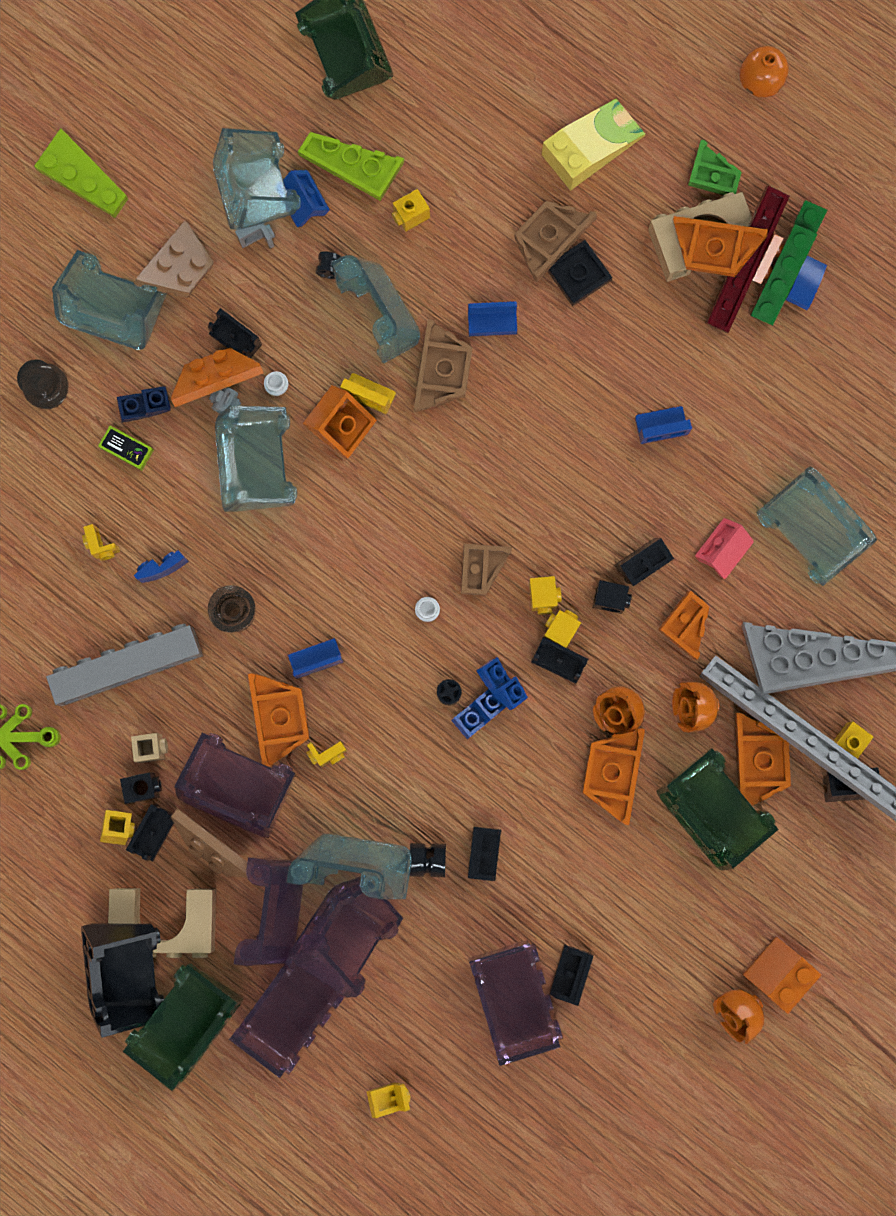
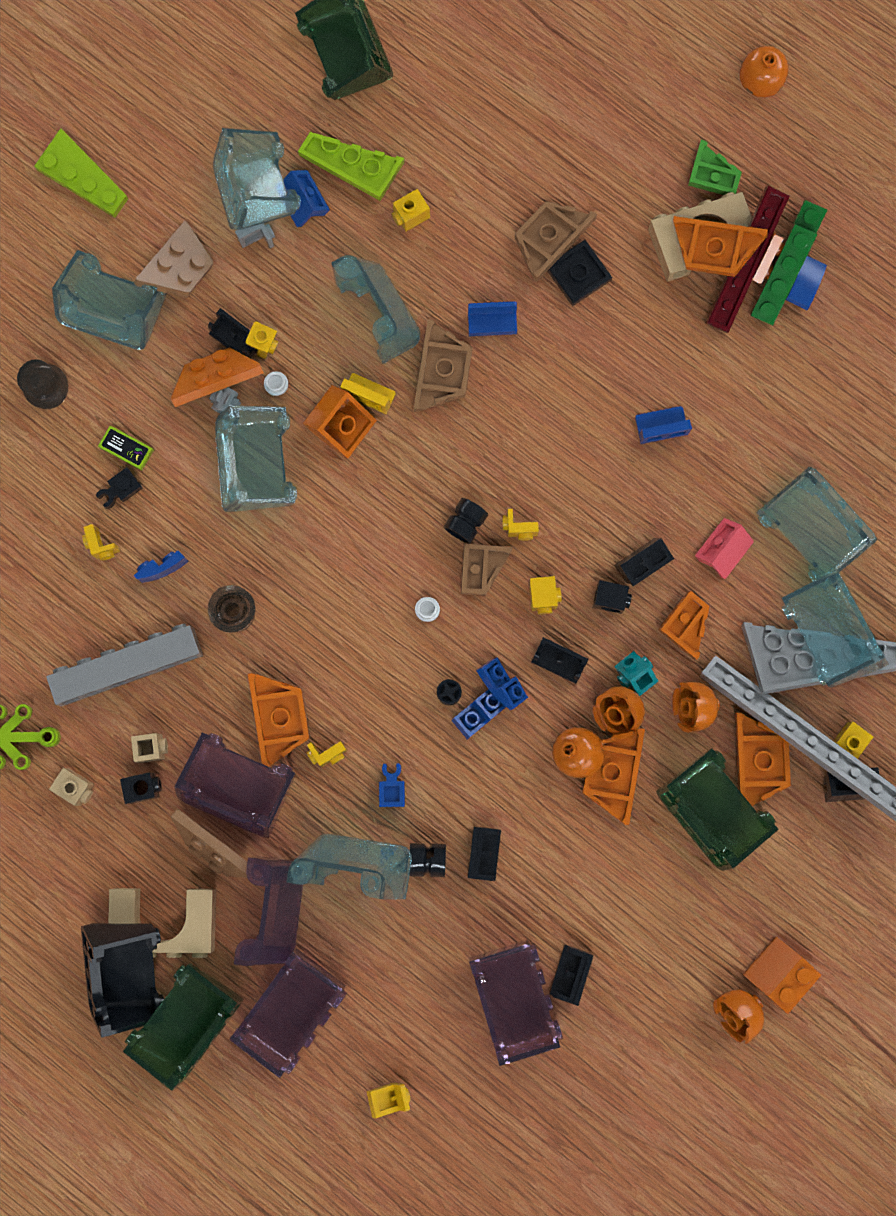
(72, 787): none -> tan brick
(116, 827): yellow brick -> none
(122, 486): none -> black plate
(143, 405): dark blue slope -> none
(151, 833): black hinge -> none
(262, 339): none -> yellow bracket
(315, 658): blue panel -> none
(324, 268): black wheel -> none
(344, 936): windscreen -> none
(391, 791): none -> blue plate
(468, 517): none -> black wheel
(523, 530): none -> yellow bracket
(562, 627): yellow brick -> none
(578, 752): none -> orange cylinder
(591, 143): light yellow slope -> none
(636, 673): none -> teal brick
(834, 630): none -> clear light blue windscreen

